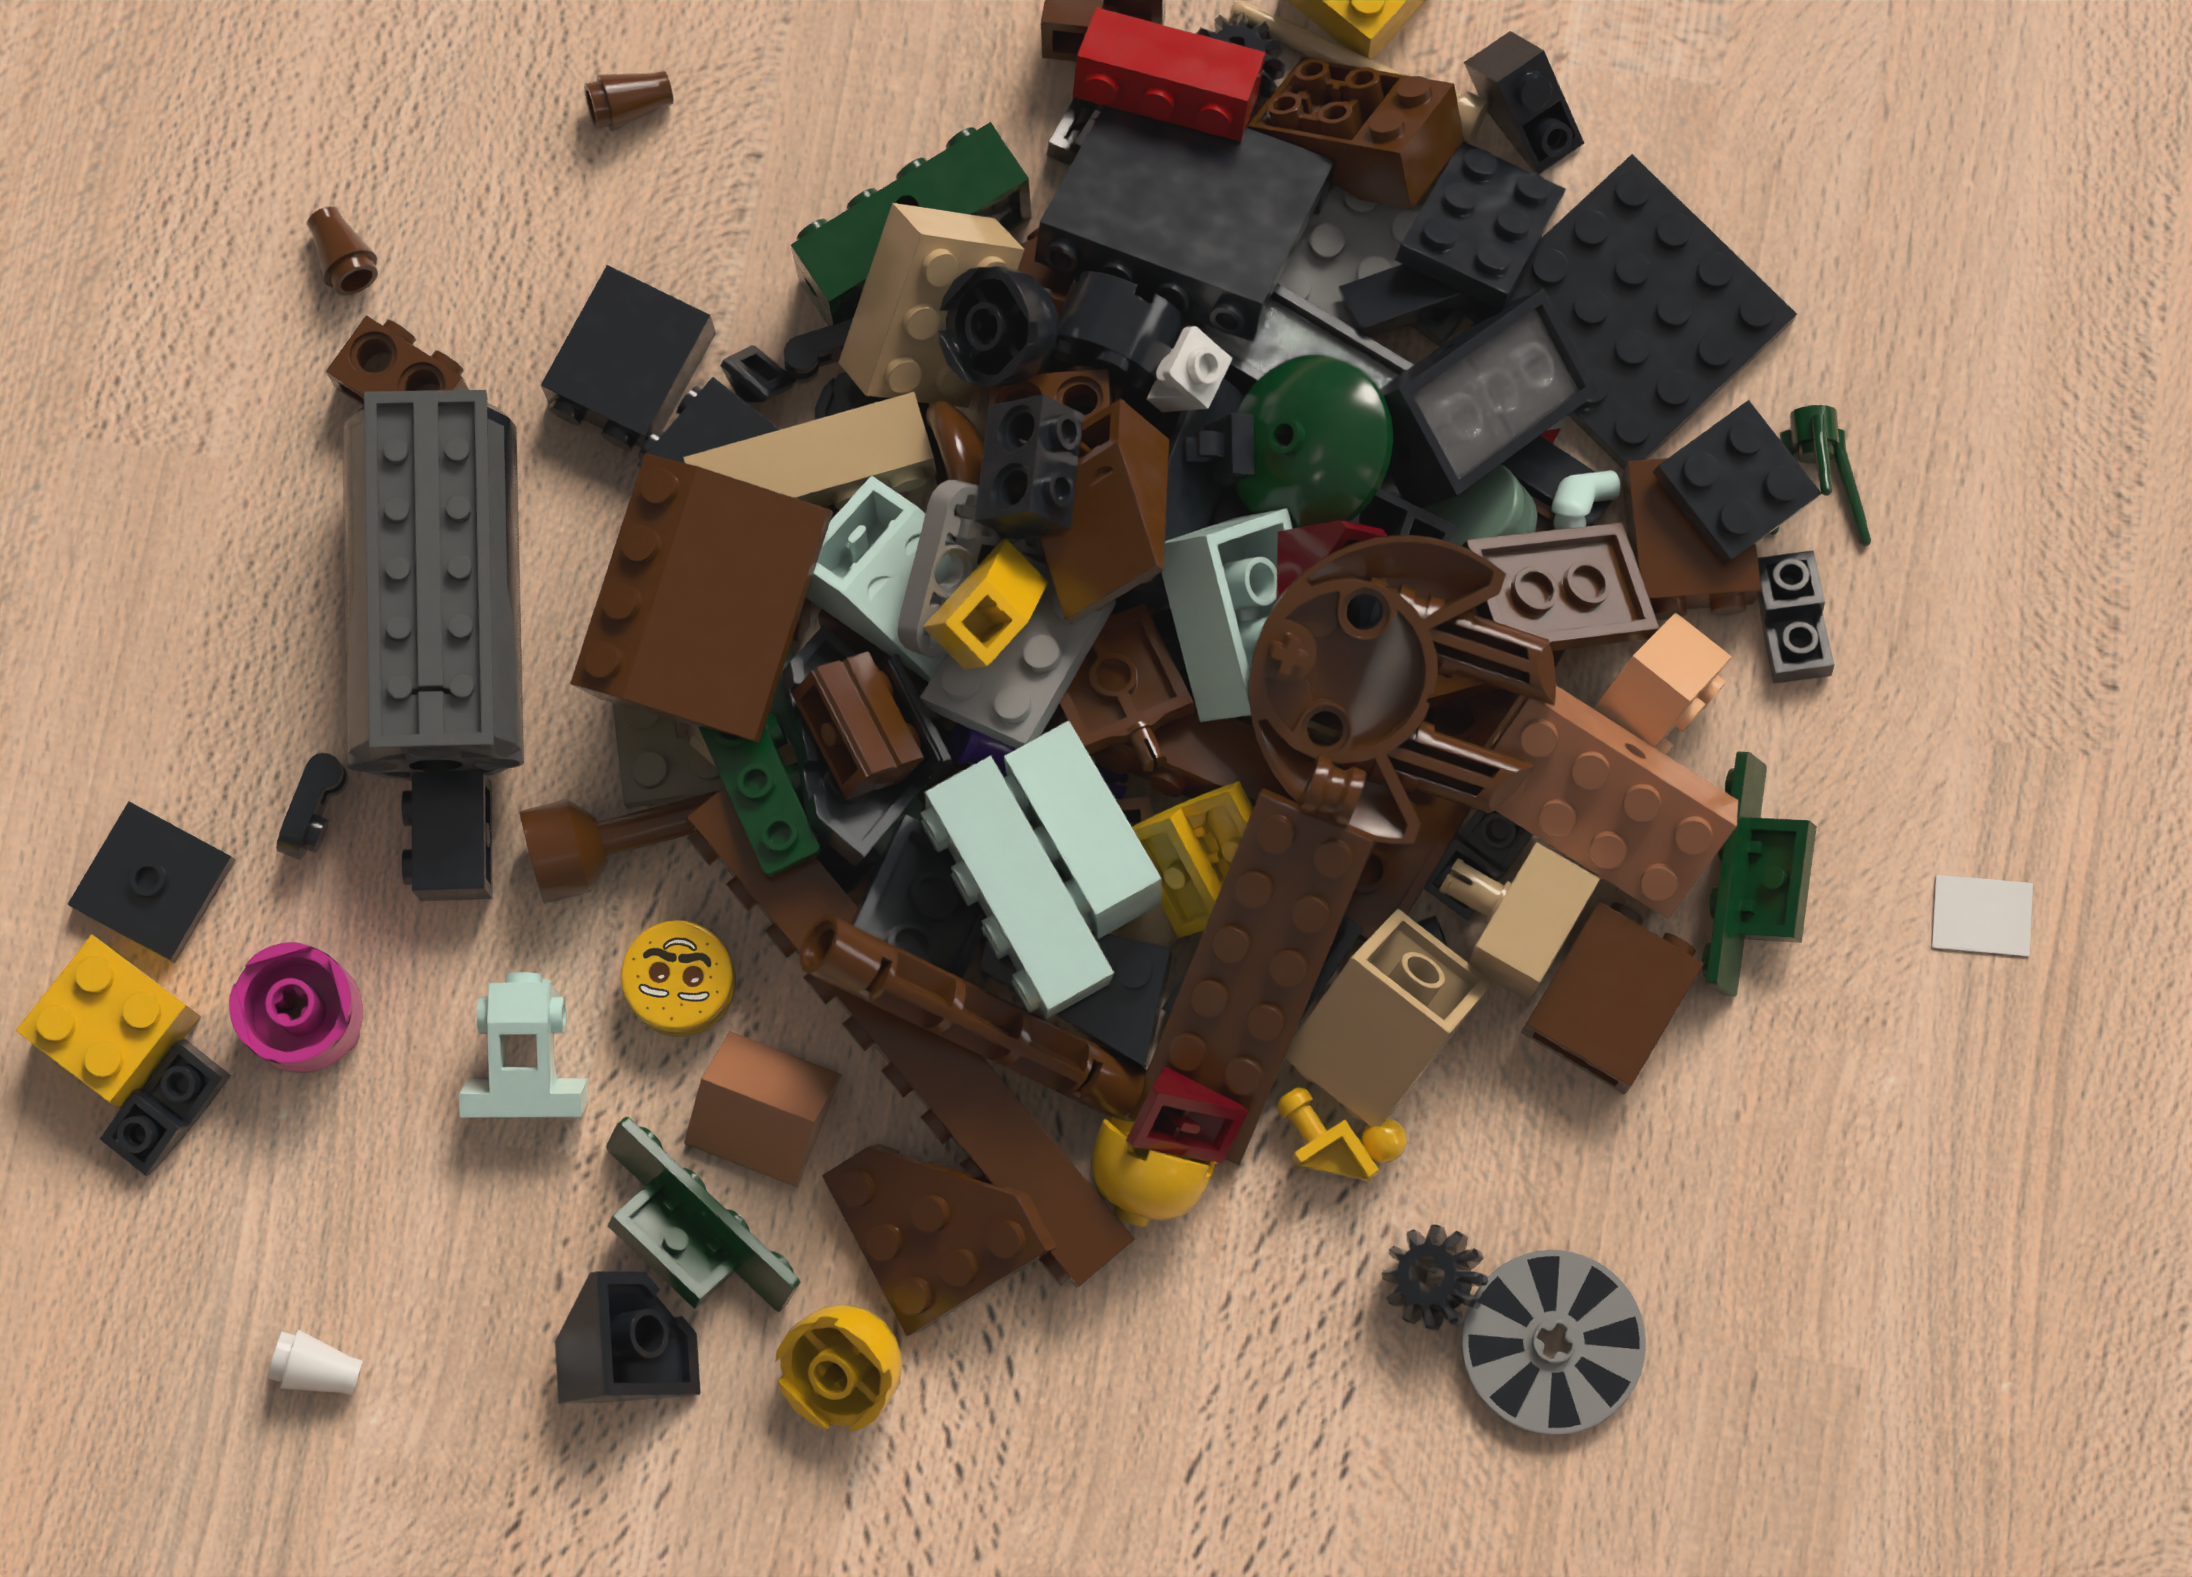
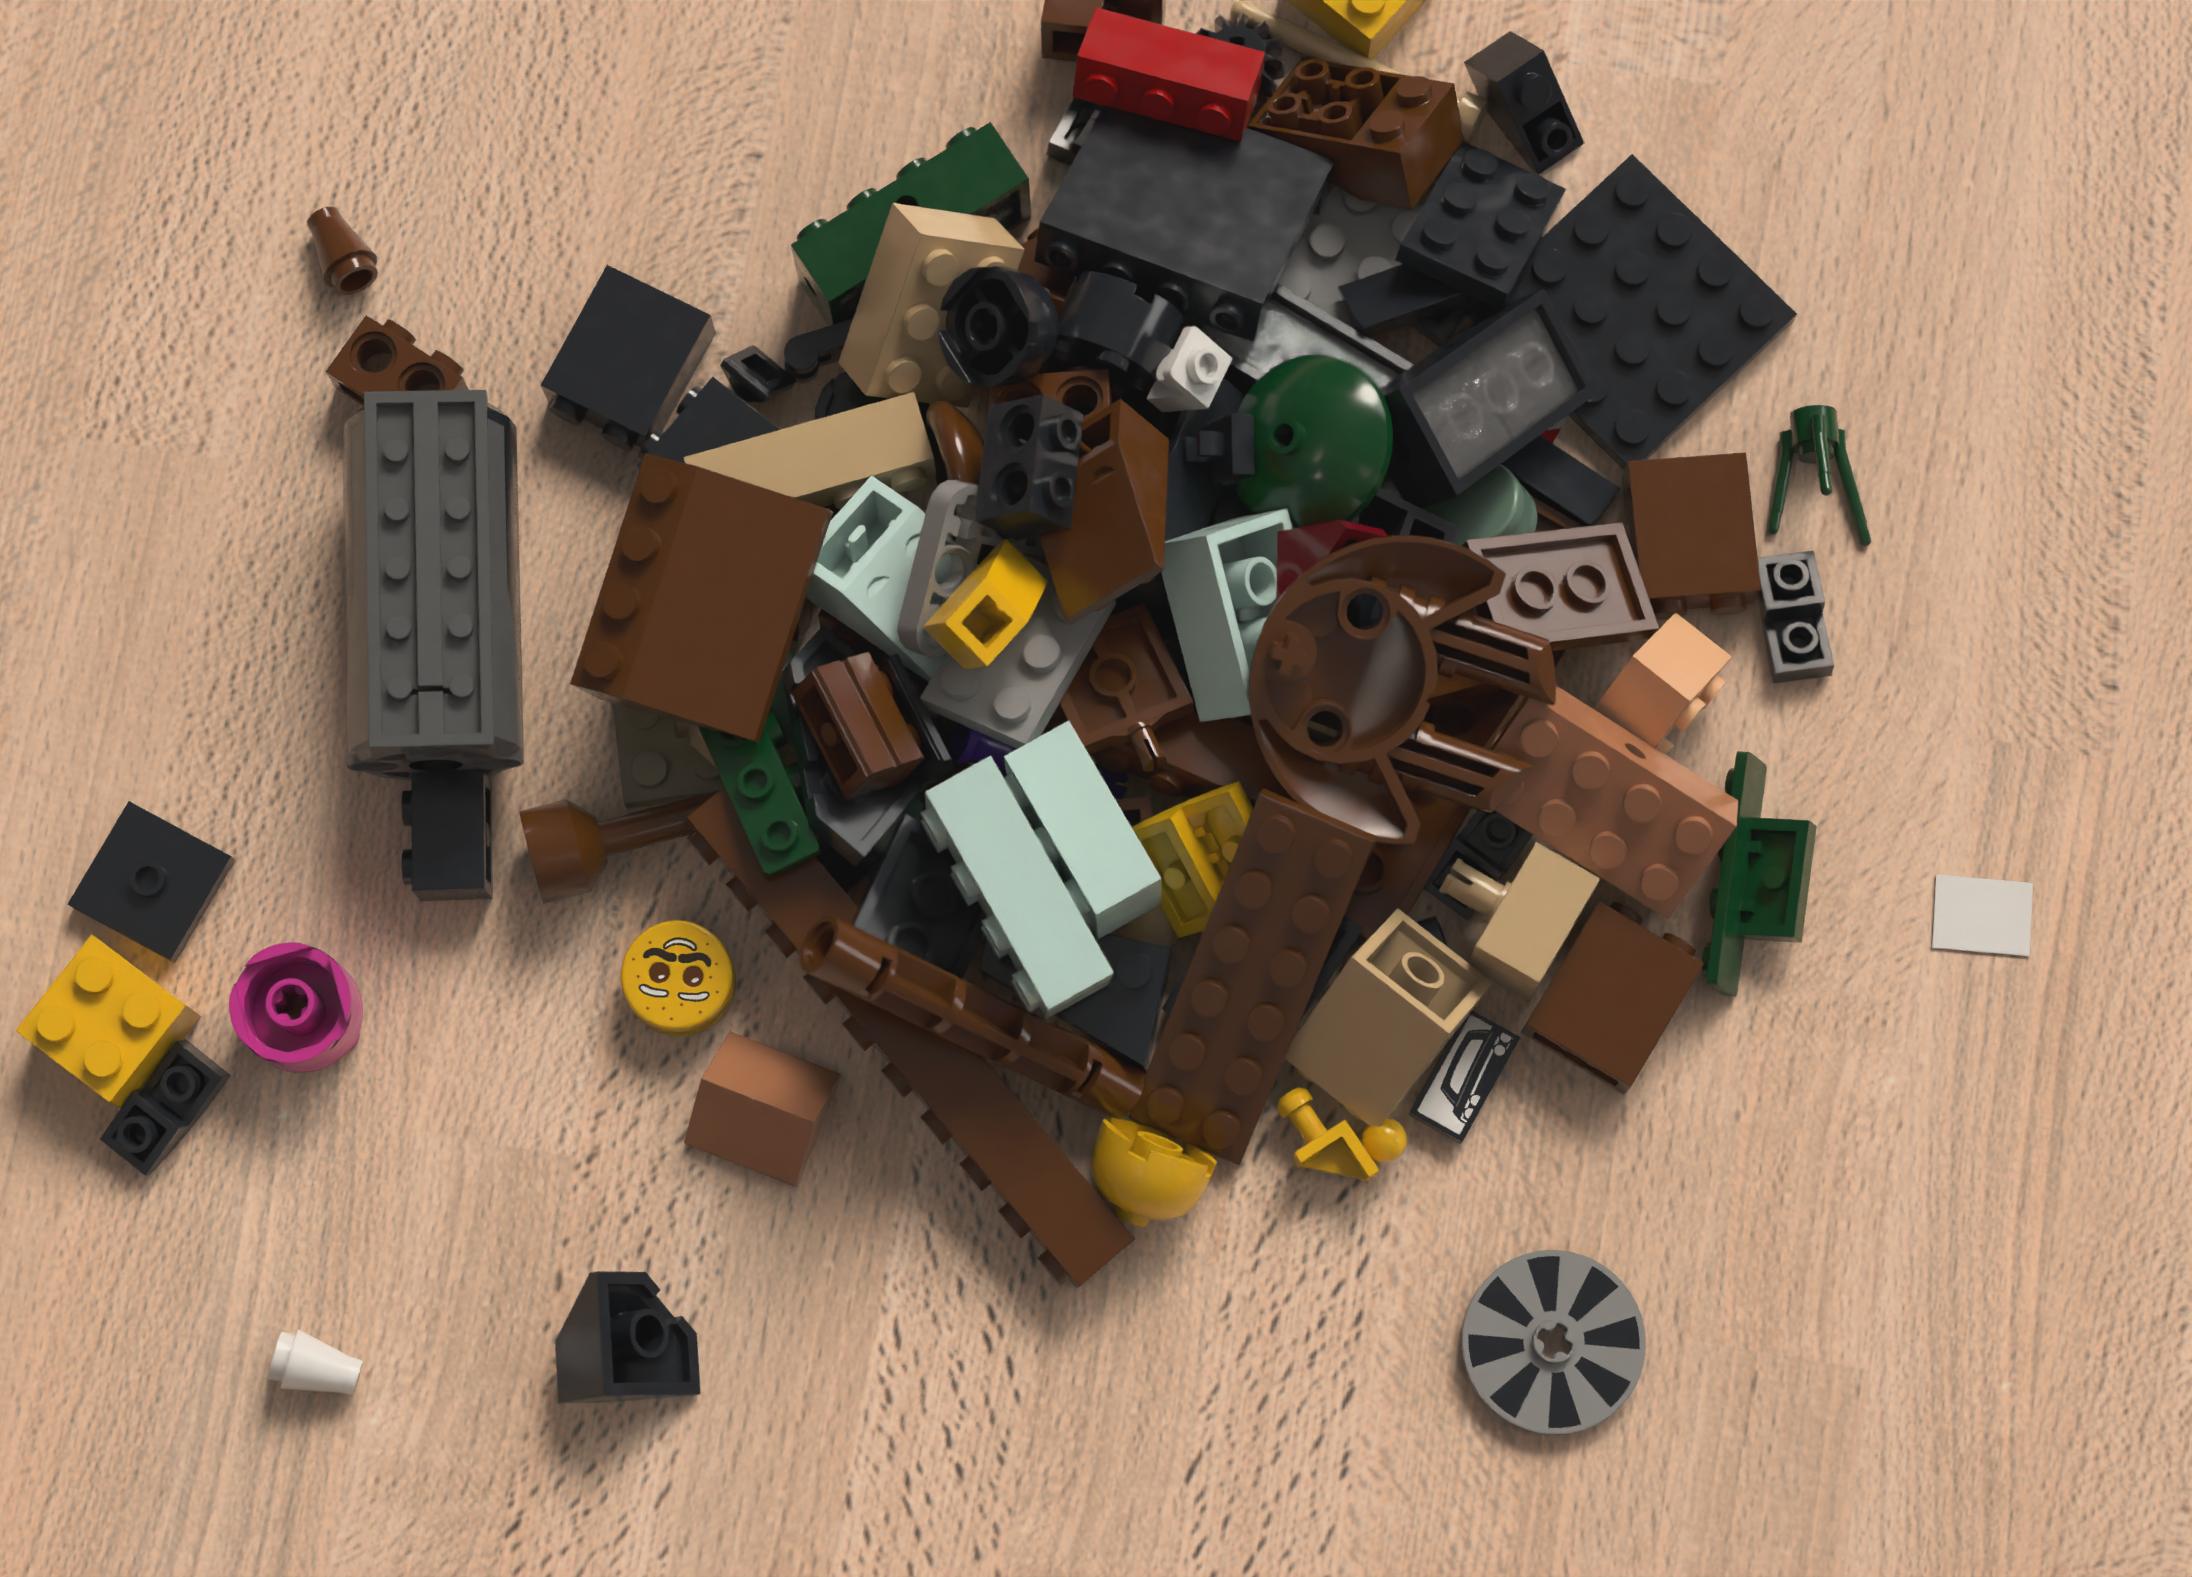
(303, 824): black plate -> none
(522, 1007): light aqua tile -> none
(623, 98): reddish brown cone -> none
(686, 1230): bracket -> none
(840, 1367): yellow cylinder -> none
(934, 1231): reddish brown plate -> none
(1186, 1119): dark red slope -> none
(1331, 791): reddish brown wheel -> none
(1424, 1255): black gear -> none
(1464, 1076): none -> tile
(1577, 495): light aqua arm -> none
(1736, 482): black plate -> none

